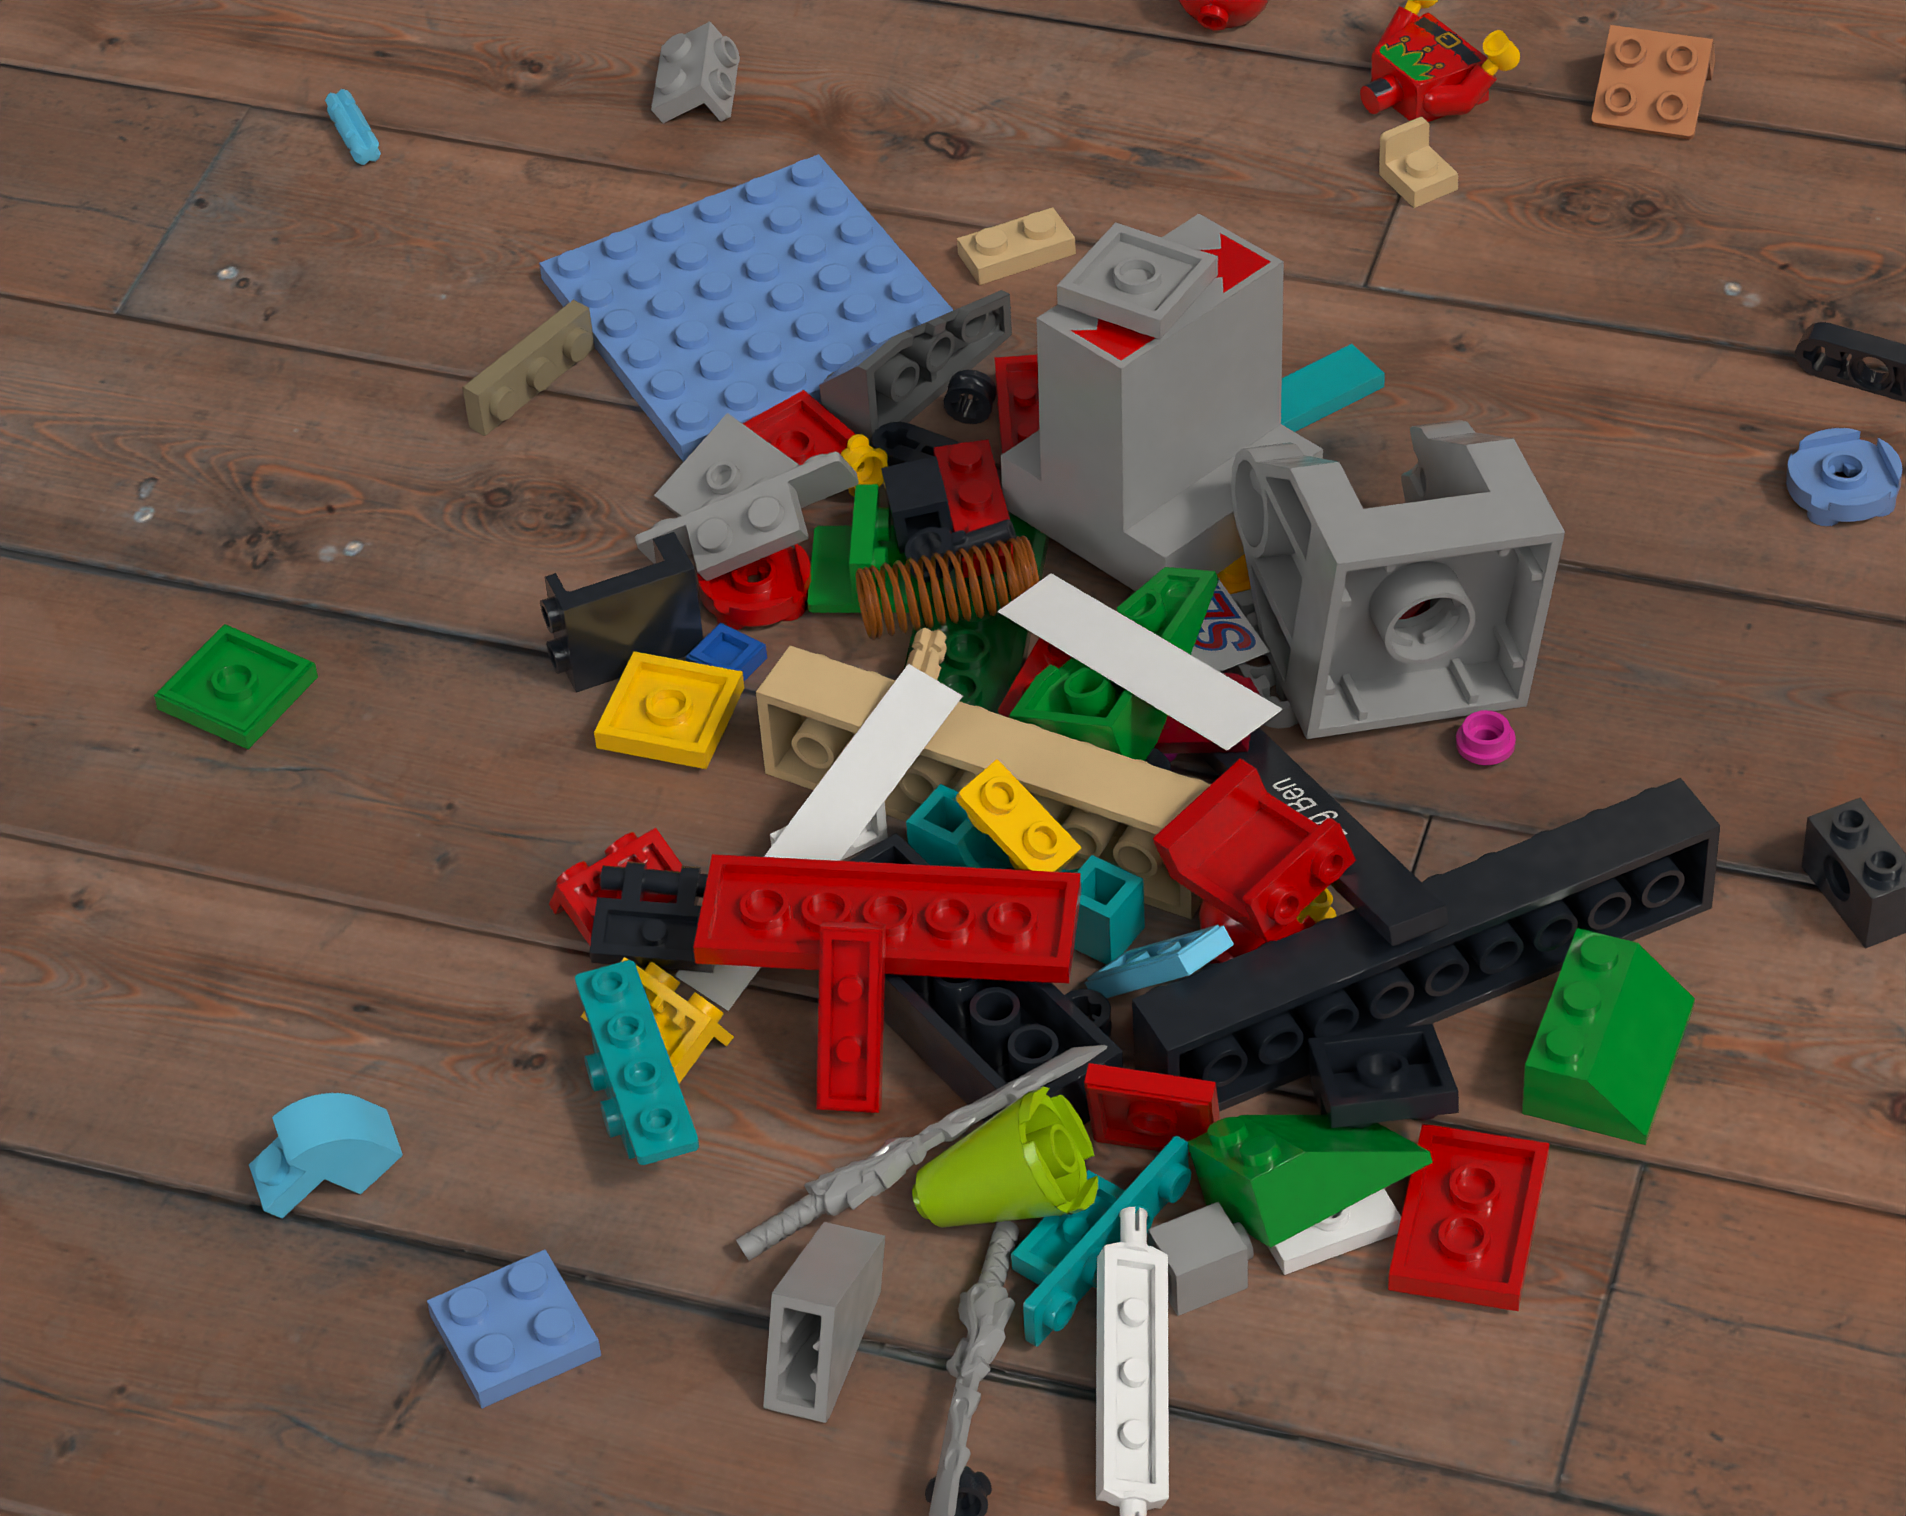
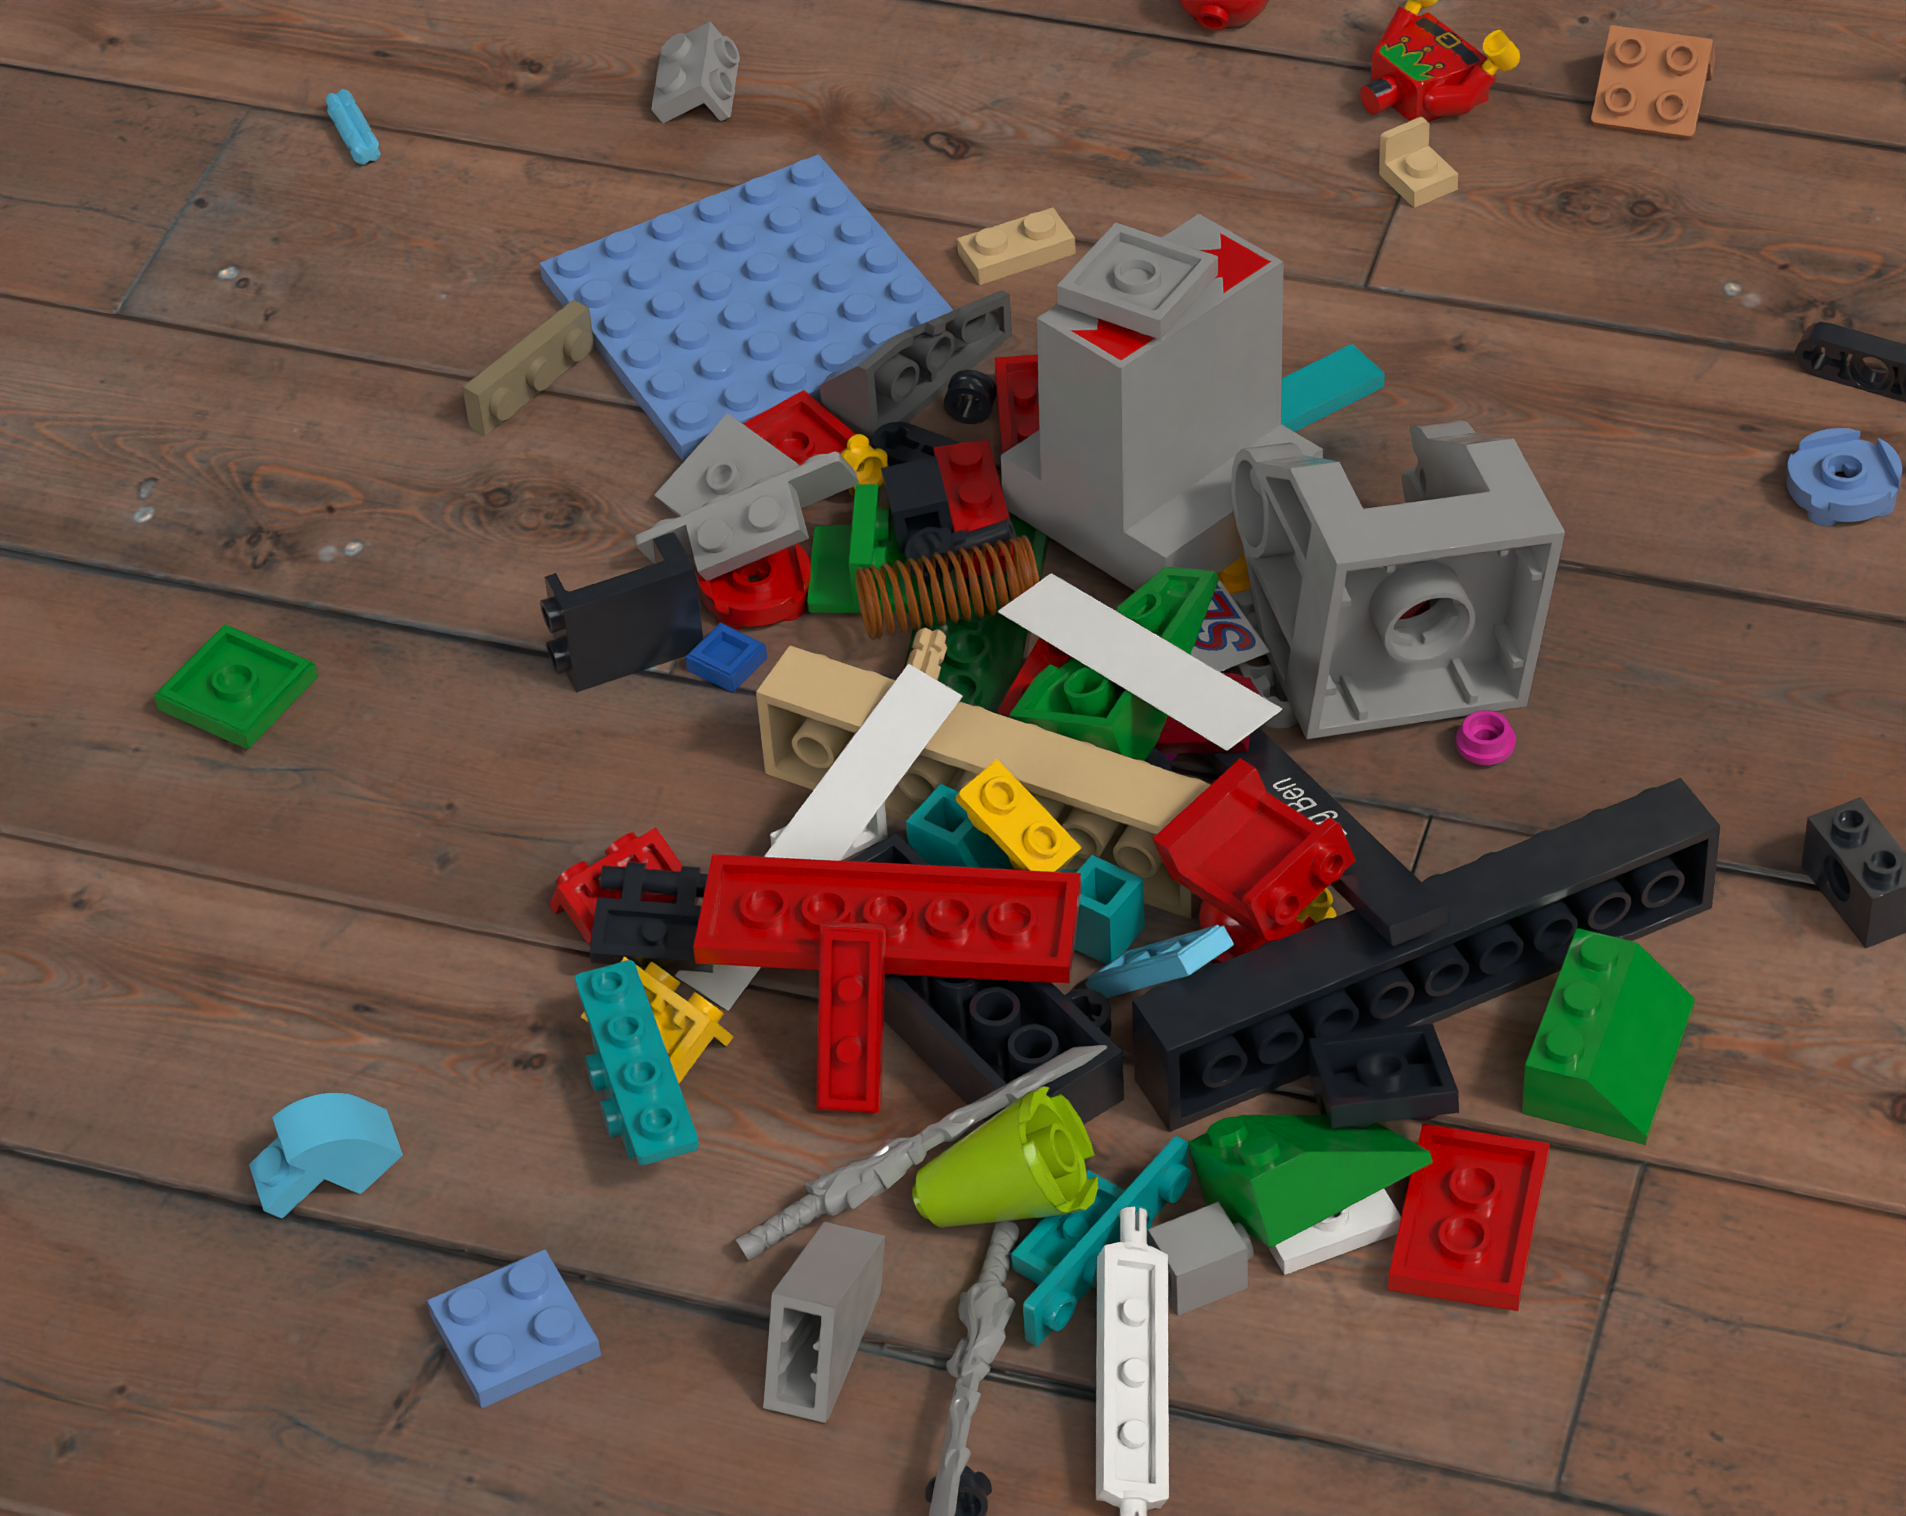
(669, 710): yellow plate -> none
(1147, 1107): red plate -> none

